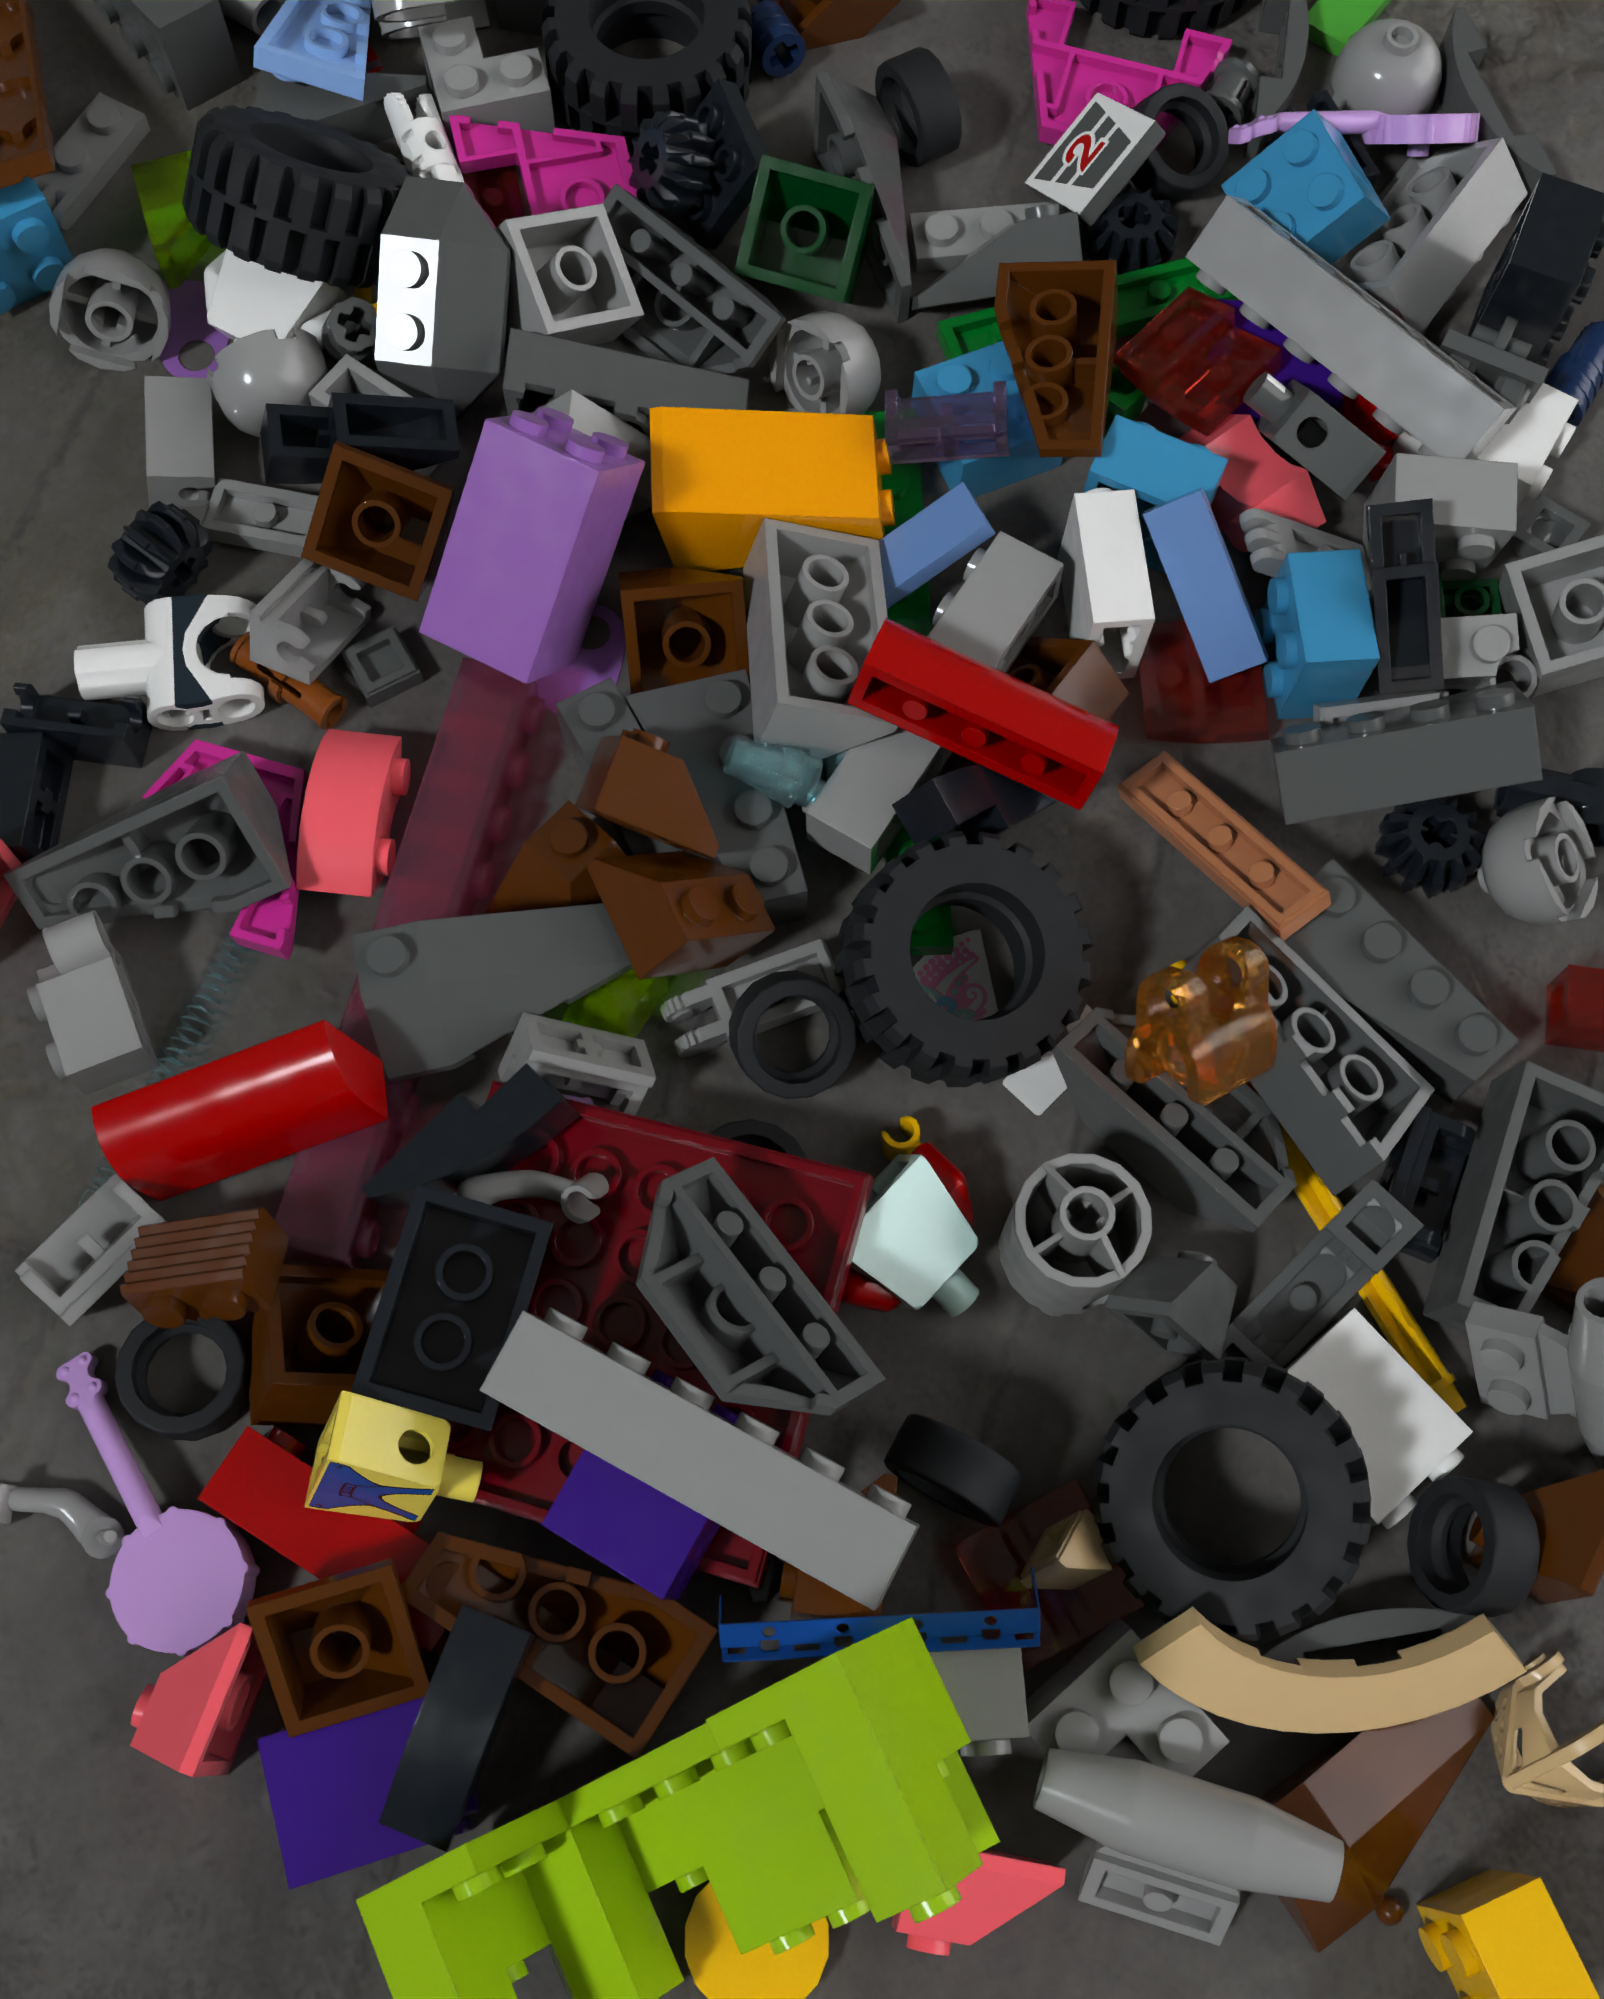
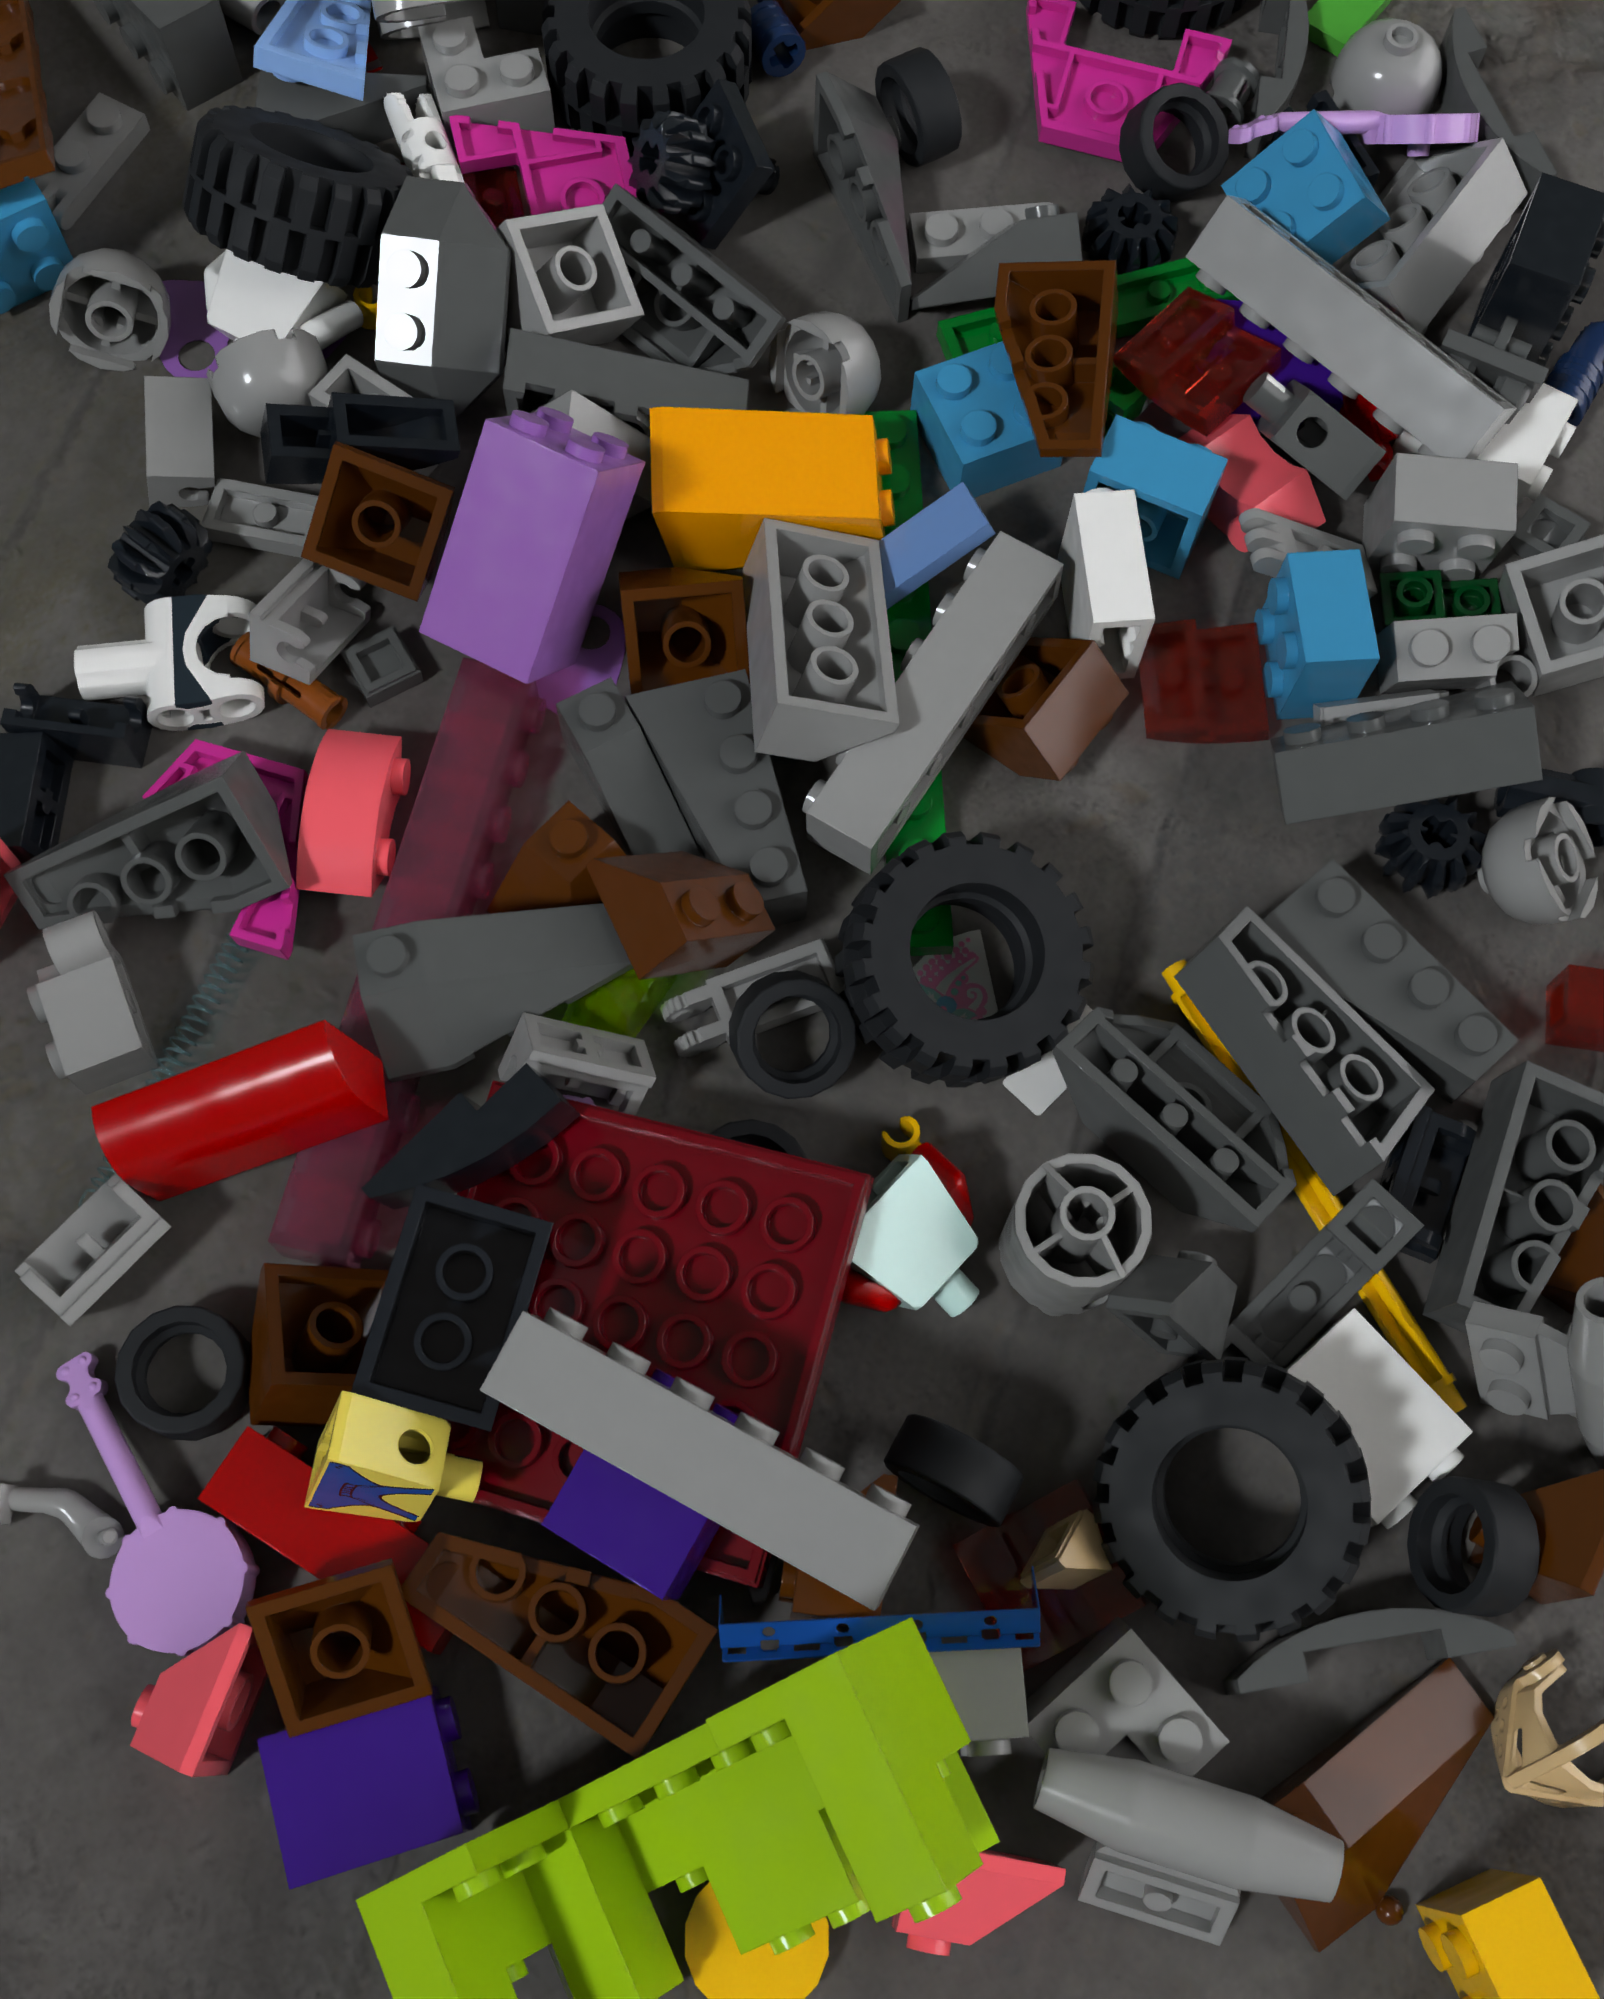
(173, 238): clear neon green slope -> none
(205, 1267): reddish brown brick -> none
(334, 333): dark grey bush -> none
(455, 1727): black slope -> none
(536, 1184): light grey piece -> none
(647, 792): reddish brown slope -> none
(745, 1302): dark grey wedge -> none
(776, 770): clear light blue cone -> none
(806, 229): dark green slope -> none
(947, 426): clear purple hinge -> none
(969, 801): black slope -> none
(984, 714): red brick -> none
(1095, 158): tile -> none
(1205, 585): medium blue tile -> none
(1216, 1033): clear orange piece -> none
(1224, 845): nougat tile -> none
(1326, 1695): tan tile -> none
(1405, 596): black slope -> none

